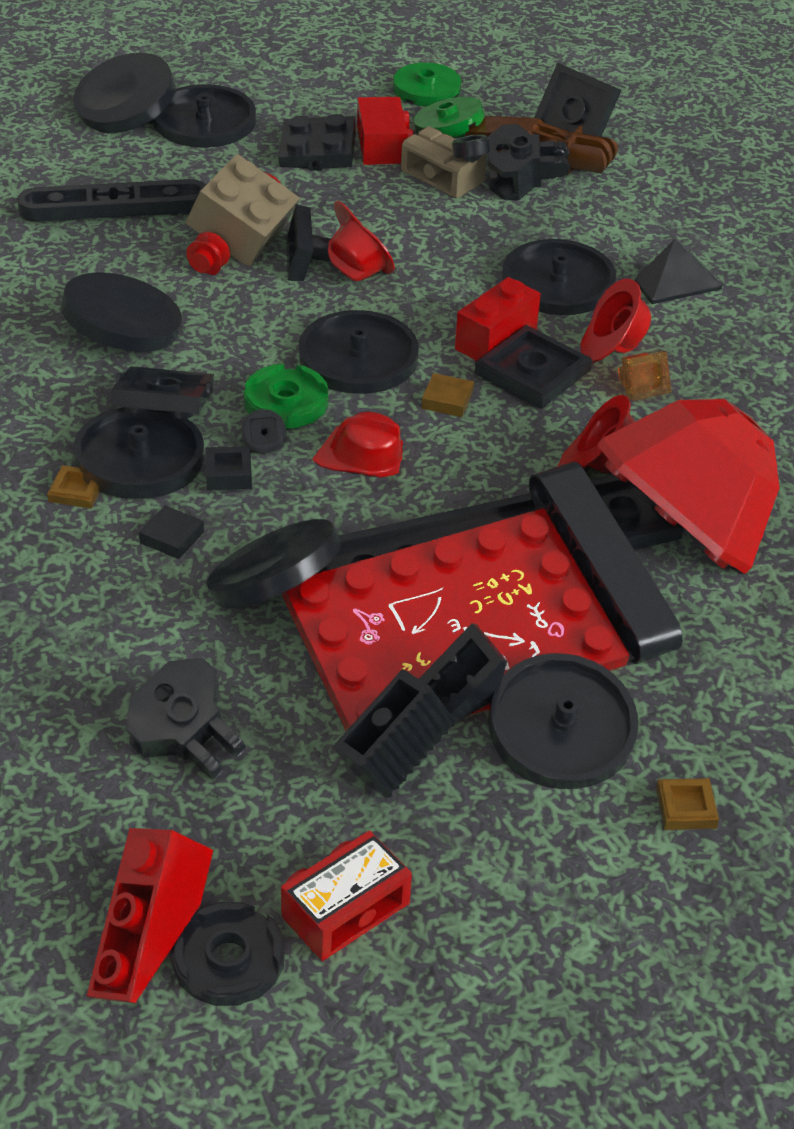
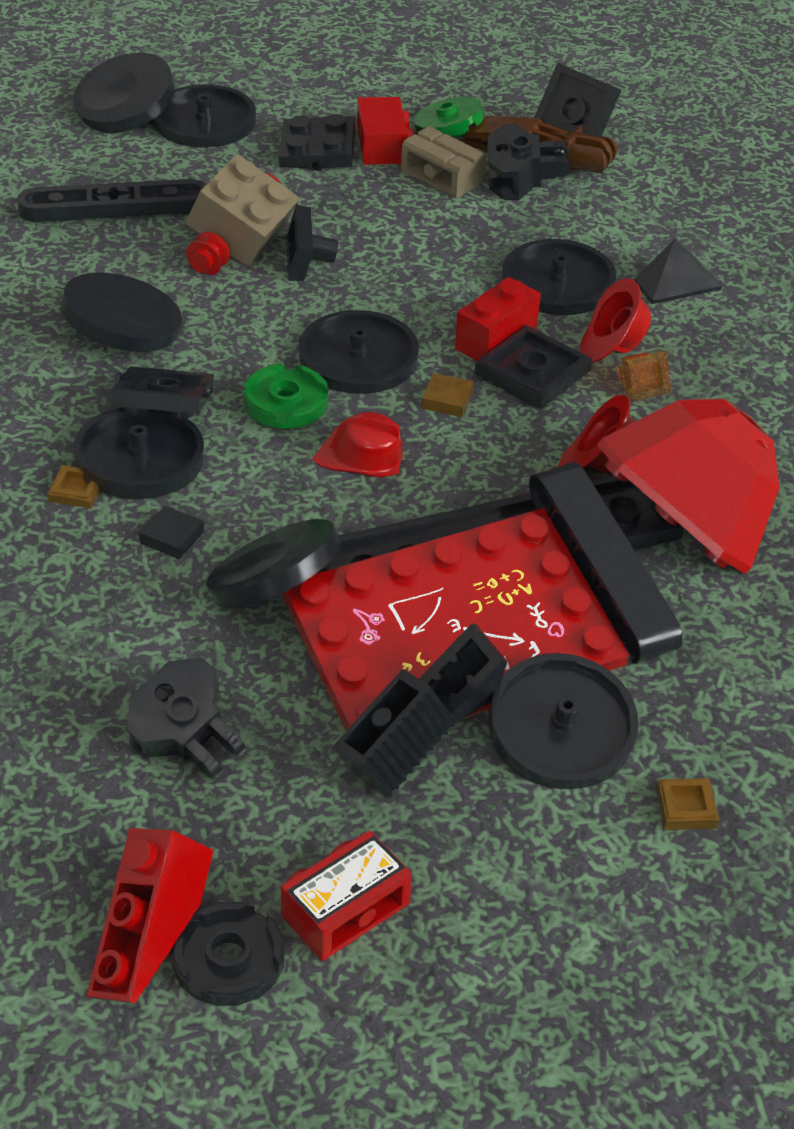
(228, 468): black plate -> none
(264, 431): black tile -> none
(356, 249): red piece -> none
(426, 83): green plate -> none
(471, 147): black tile -> none

